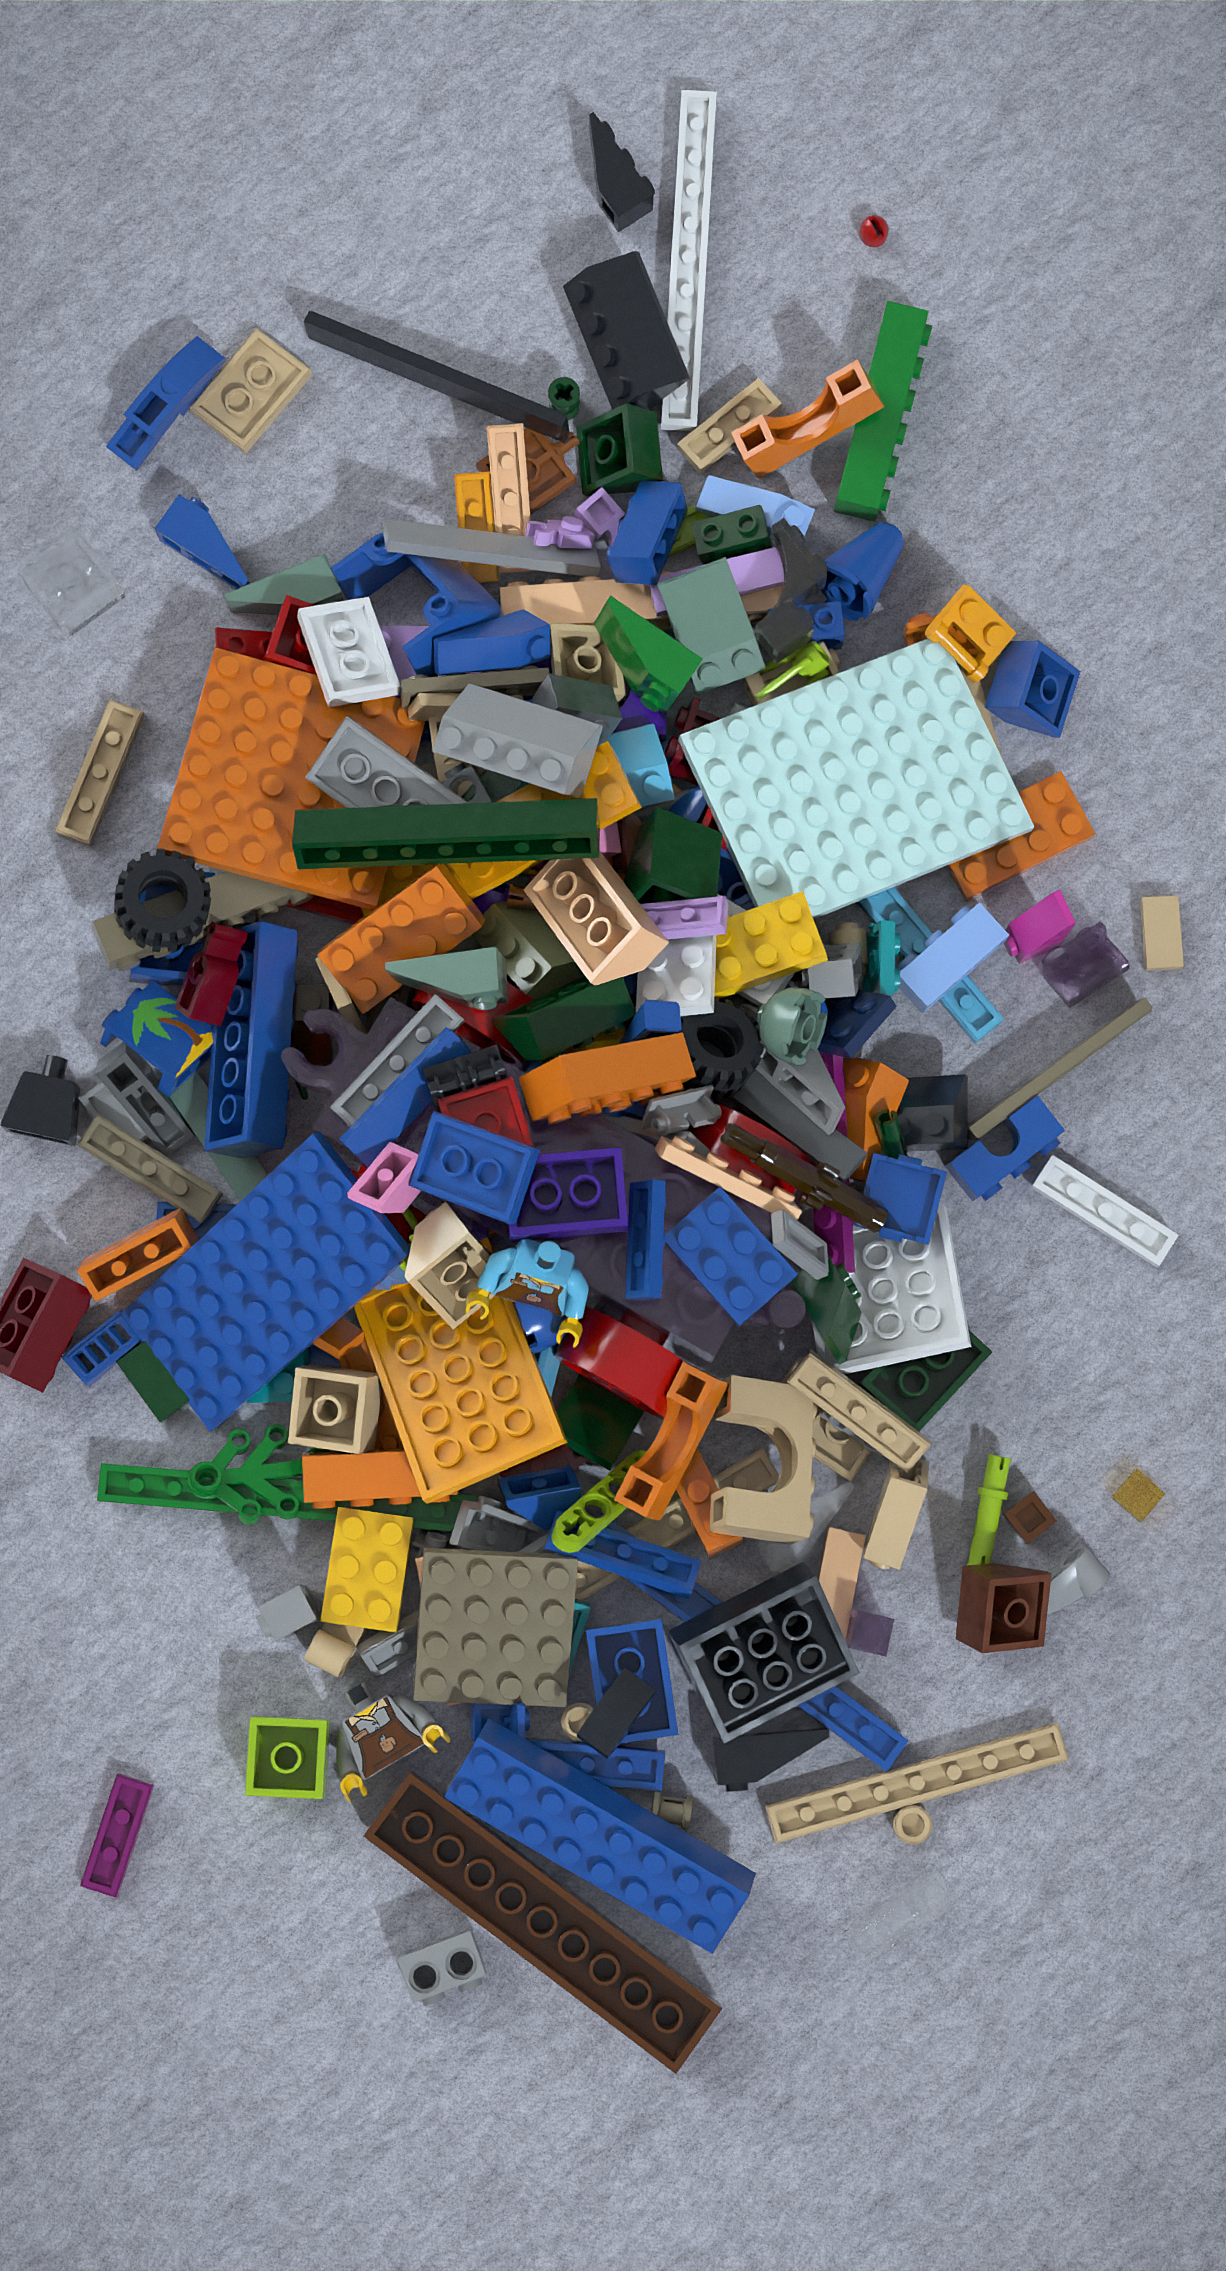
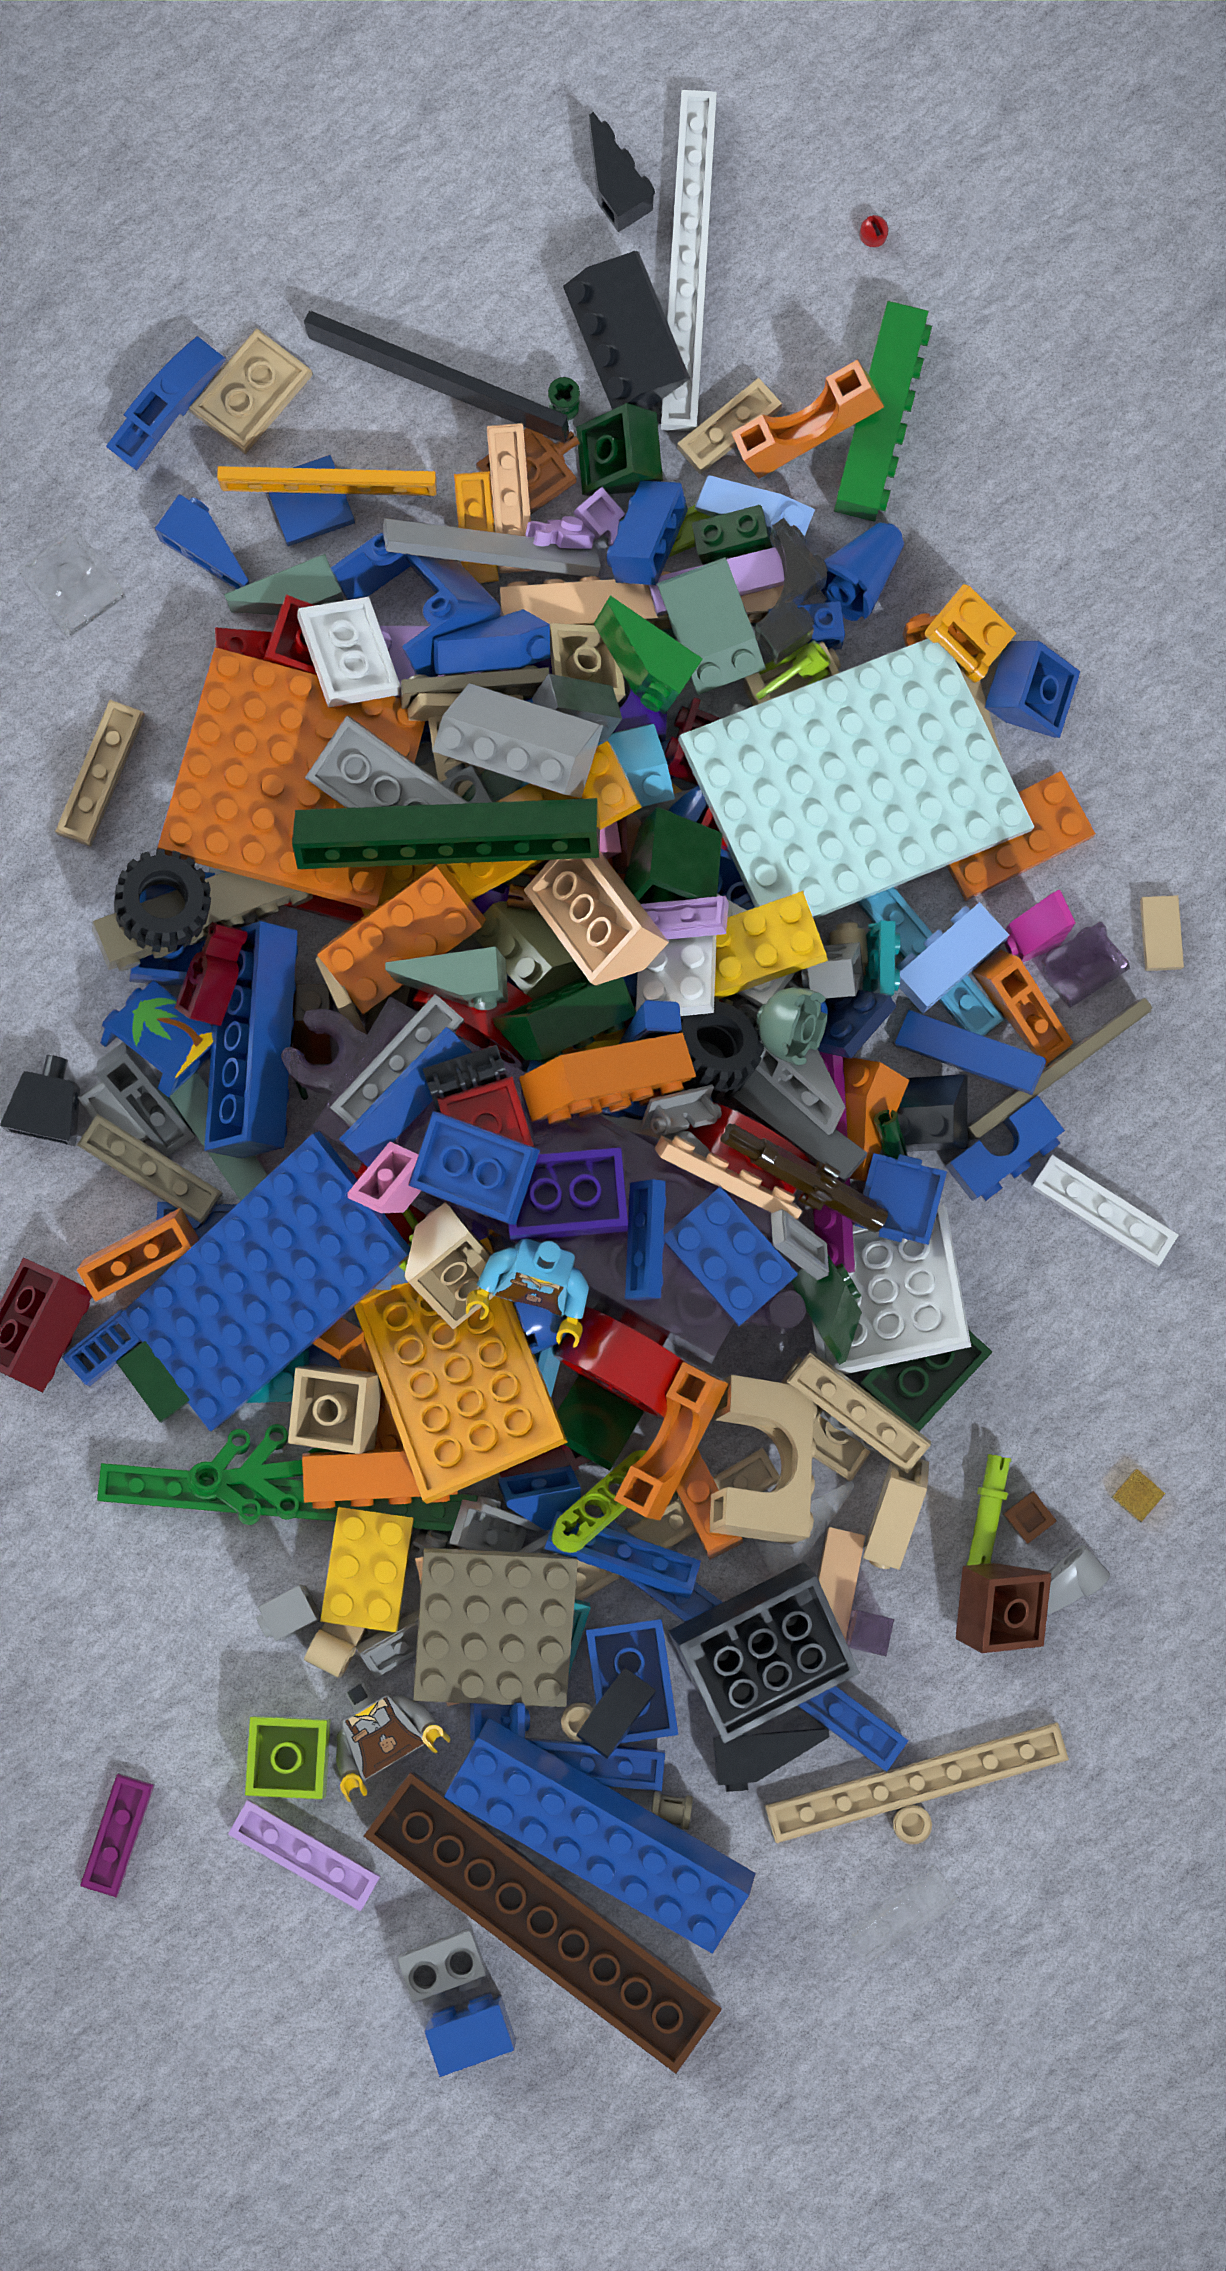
(304, 1855): none -> lavender plate
(311, 514): none -> blue tile
(327, 481): none -> light orange tile
(469, 2034): none -> blue brick
(970, 1052): none -> blue tile
(1023, 1004): none -> orange slope

